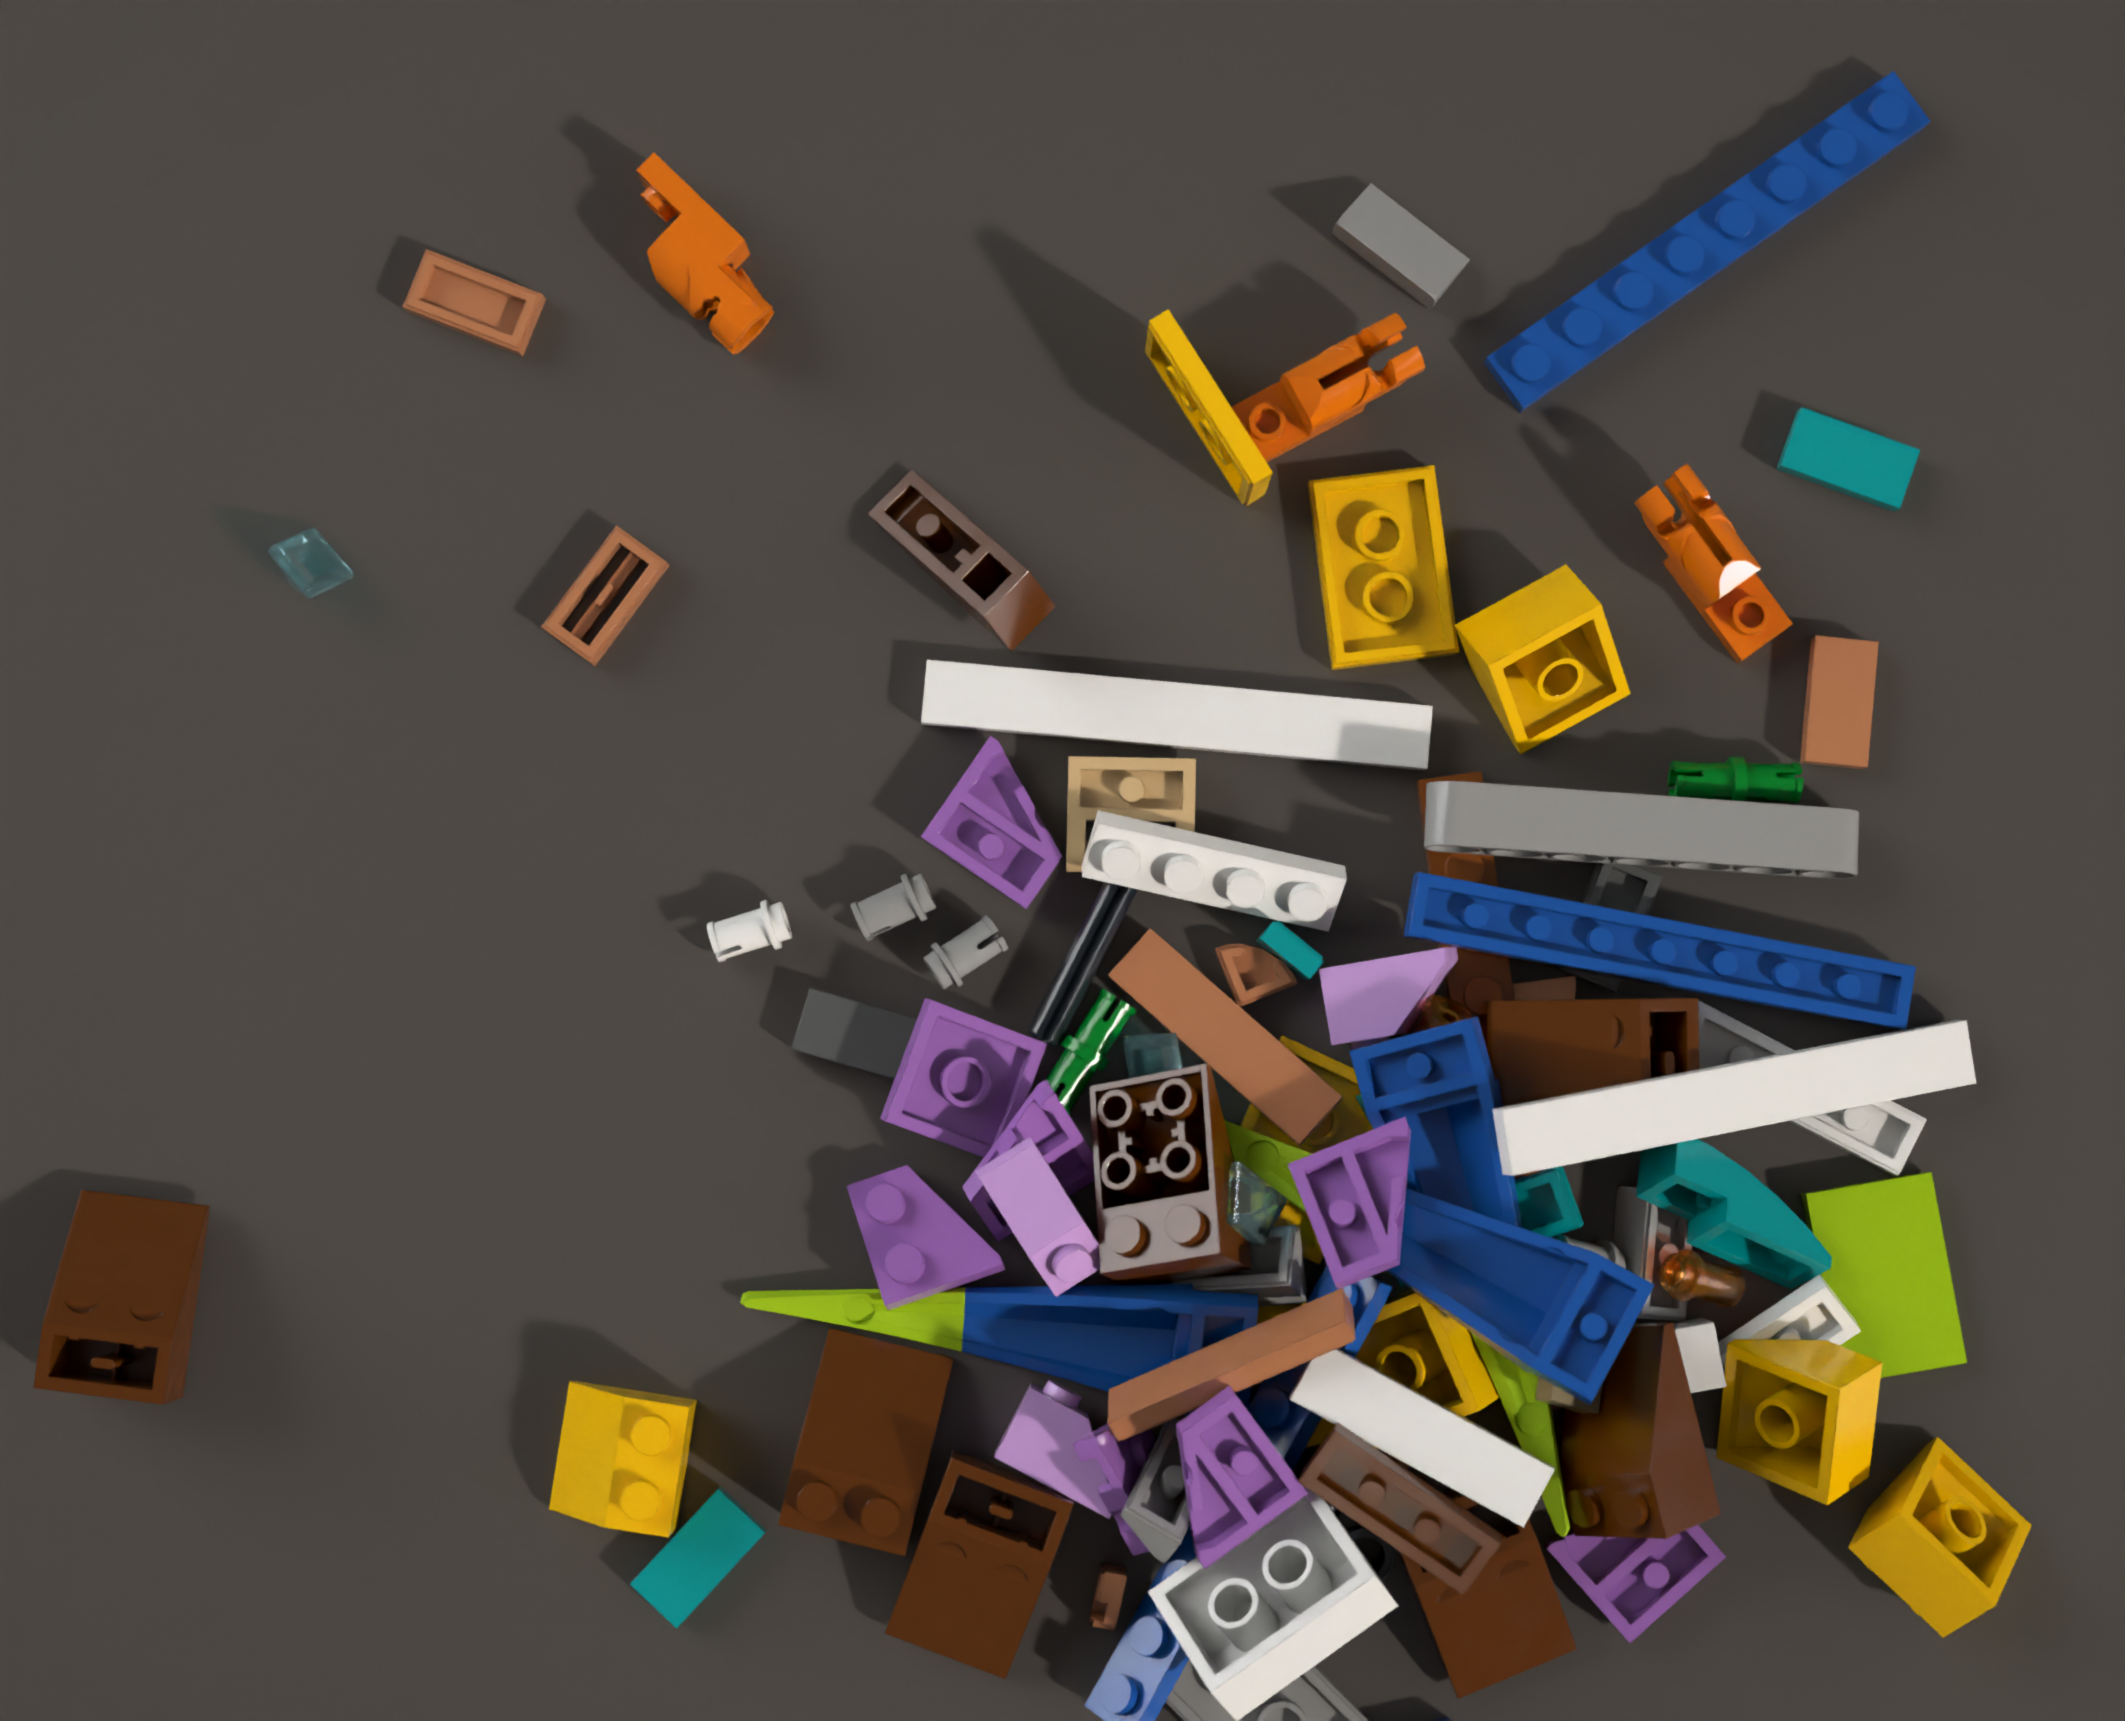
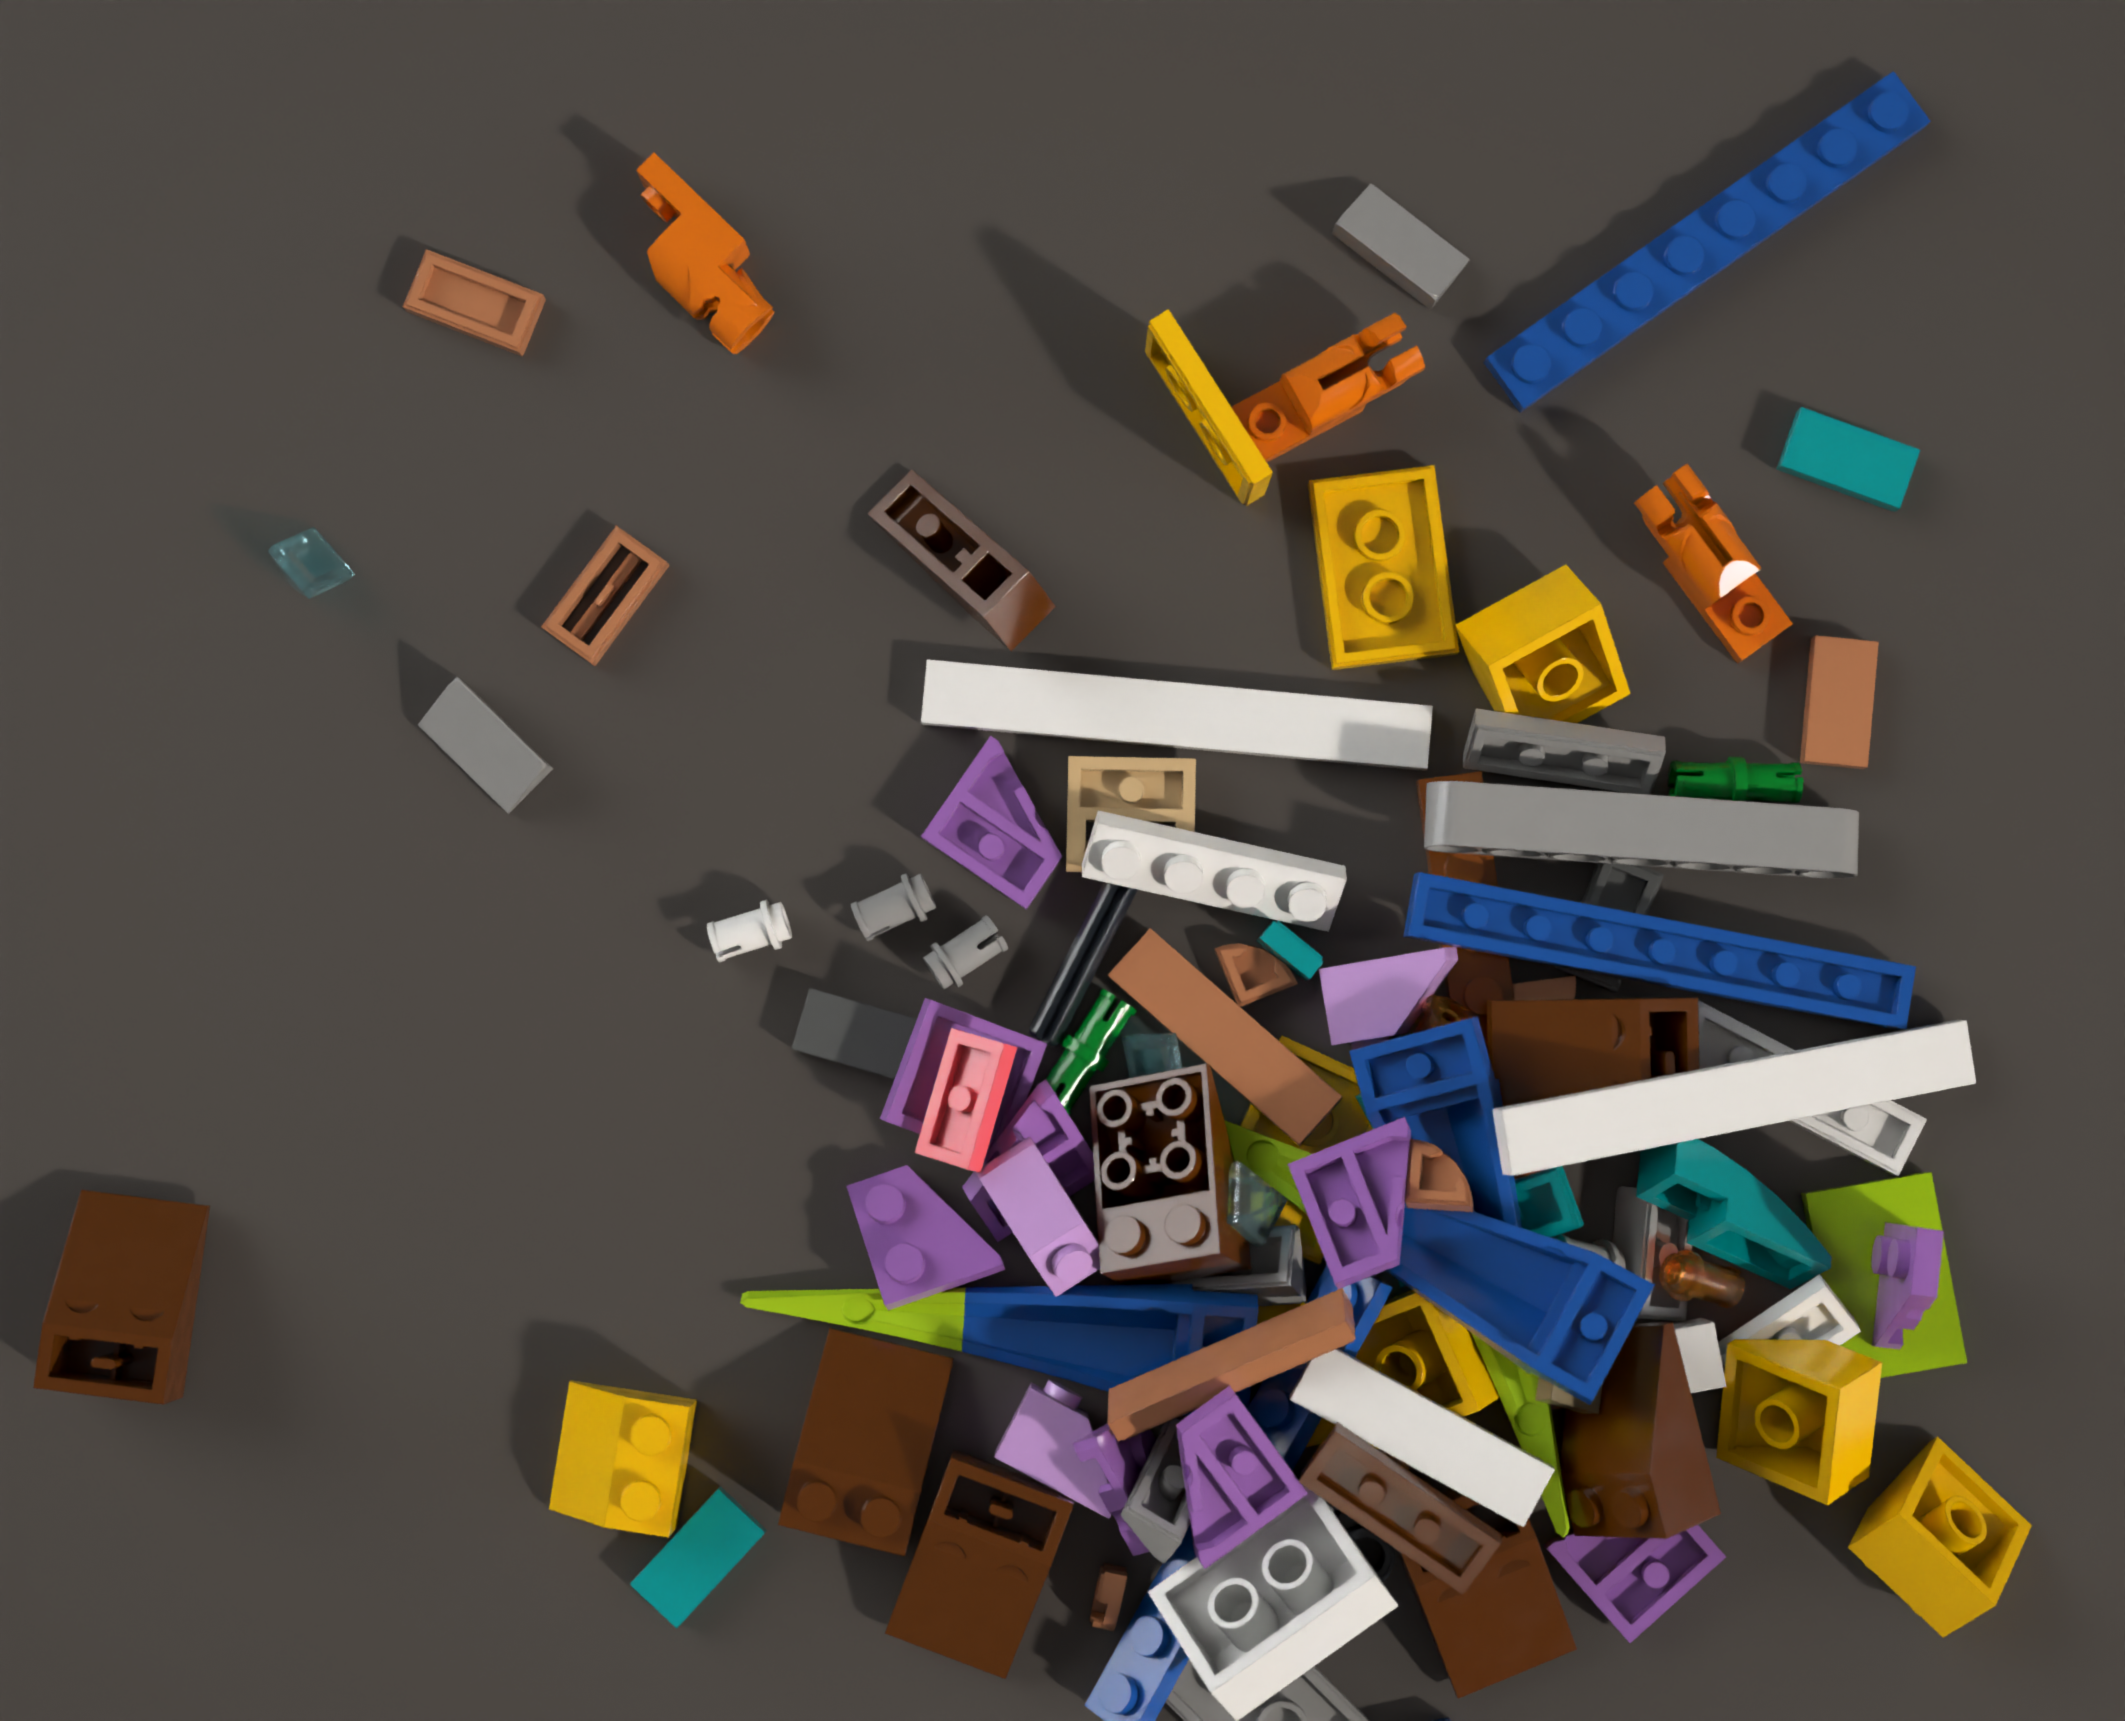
(484, 745): none -> light grey slope
(965, 1100): none -> coral plate
(1435, 1180): none -> nougat tile
(1563, 752): none -> light grey tile
(1908, 1279): none -> medium lavender wing

